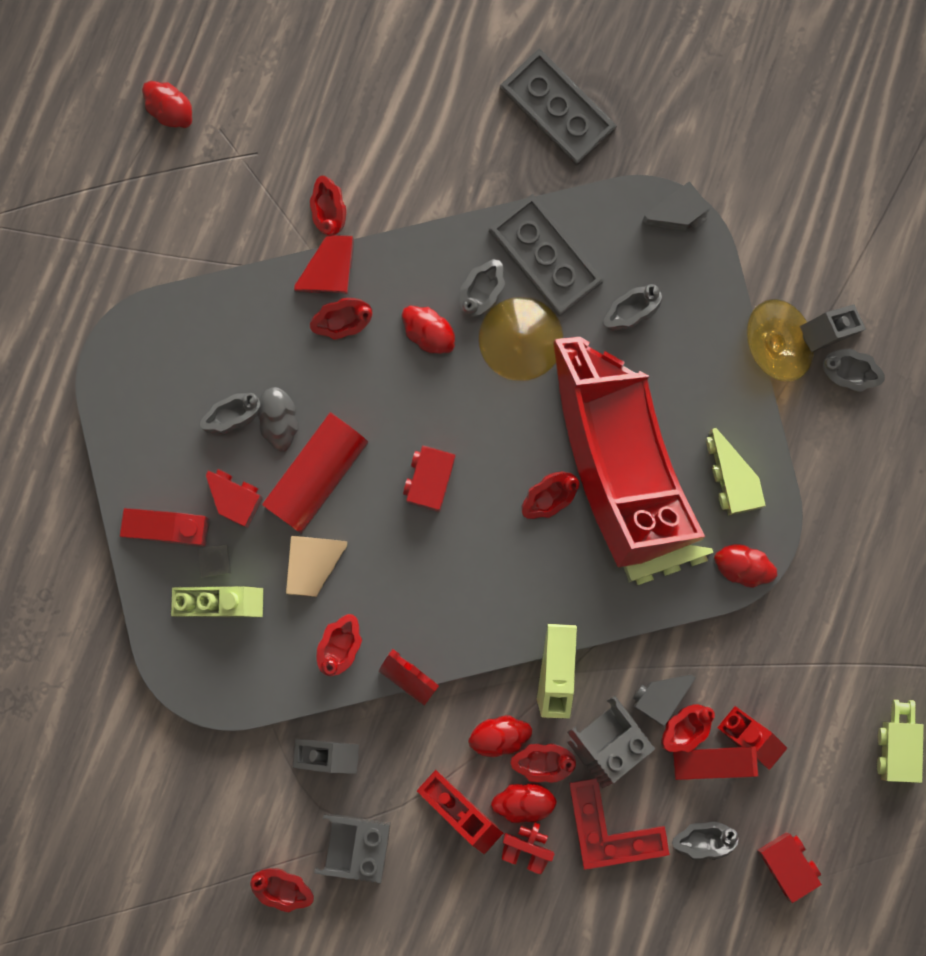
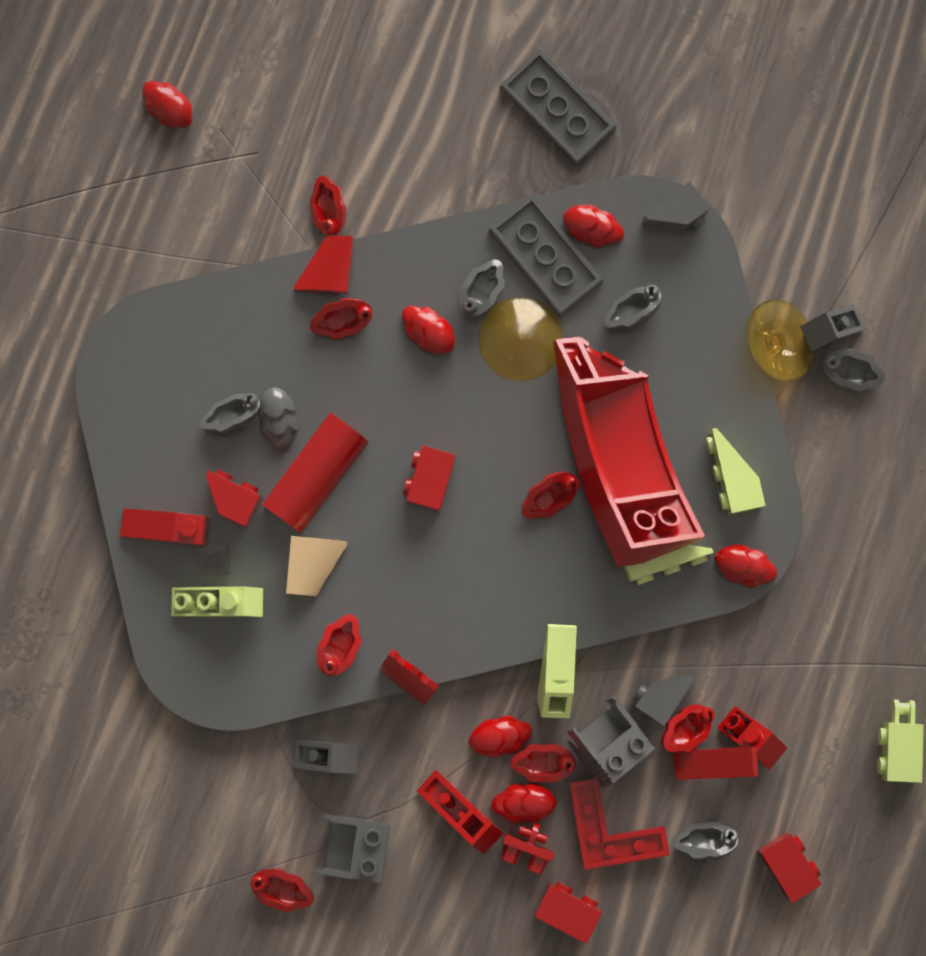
(568, 912): none -> red brick
(593, 226): none -> red arm

